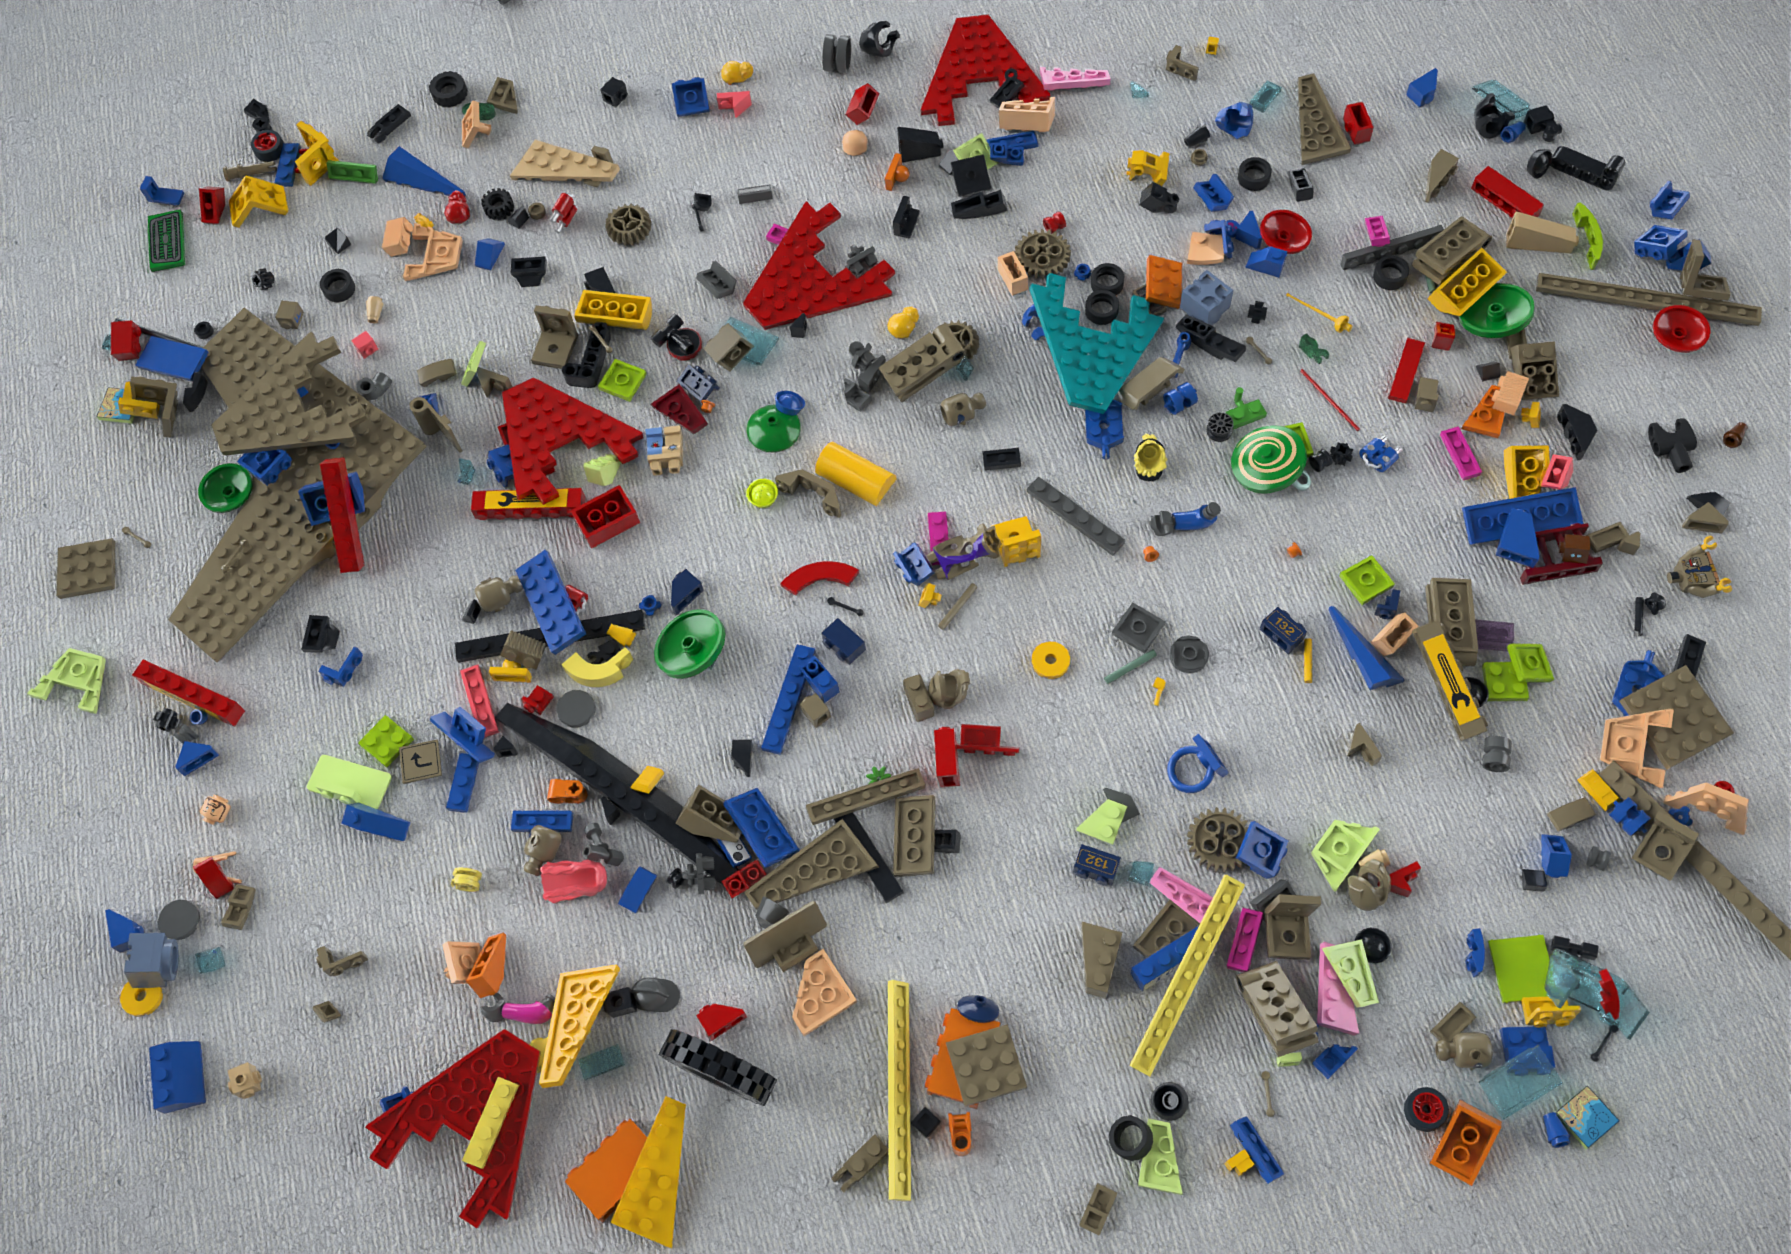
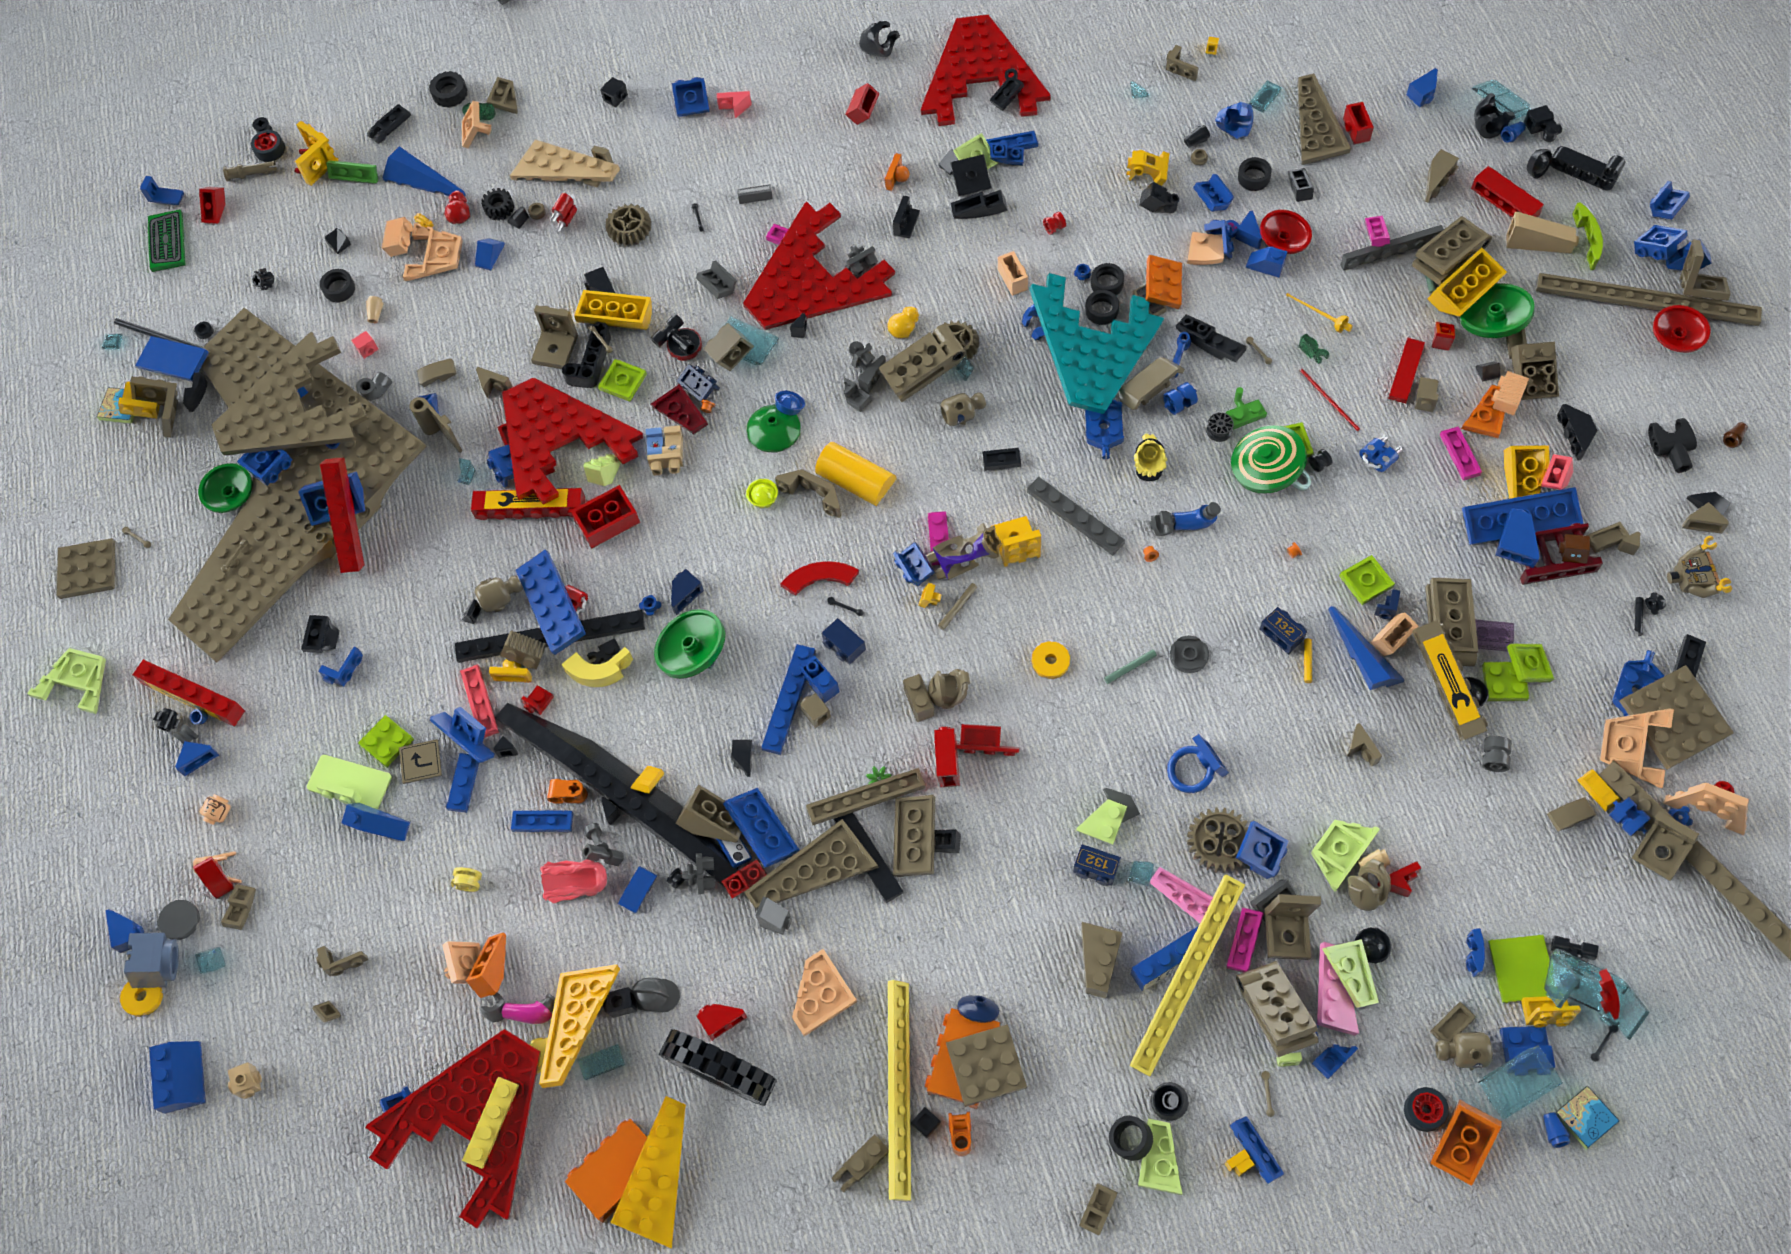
(125, 340): red brick -> none
(256, 109): black slope -> none
(256, 193): yellow bracket -> none
(286, 168): blue plate -> none
(289, 314): dark tan brick -> none
(473, 363): yellowish green tile -> none
(528, 270): black slope -> none
(541, 847): dark tan piece -> none
(575, 708): dark grey tile -> none
(621, 634): yellow cone -> none
(702, 201): black tile -> none
(736, 72): yellow hair -> none
(787, 939): dark tan bracket -> none
(836, 53): dark grey wheel -> none
(854, 142): light nougat hair -> none
(918, 144): black slope -> none
(1027, 116): light nougat wedge -> none
(1043, 253): dark tan gear -> none
(1073, 79): bright pink wing -> none
(1138, 627): dark grey plate -> none
(1160, 685): yellow hand -> none
(1166, 927): dark tan wing -> none
(1206, 298): sand blue piece -> none
(1257, 312): black gear -> none
(1341, 453): black gear -> none
(1394, 262): black tyre -> none
(1532, 415): yellow tile -> none
(1533, 880): black slope -> none
(1555, 856): blue slope -> none
(1598, 858): dark grey wheel -> none

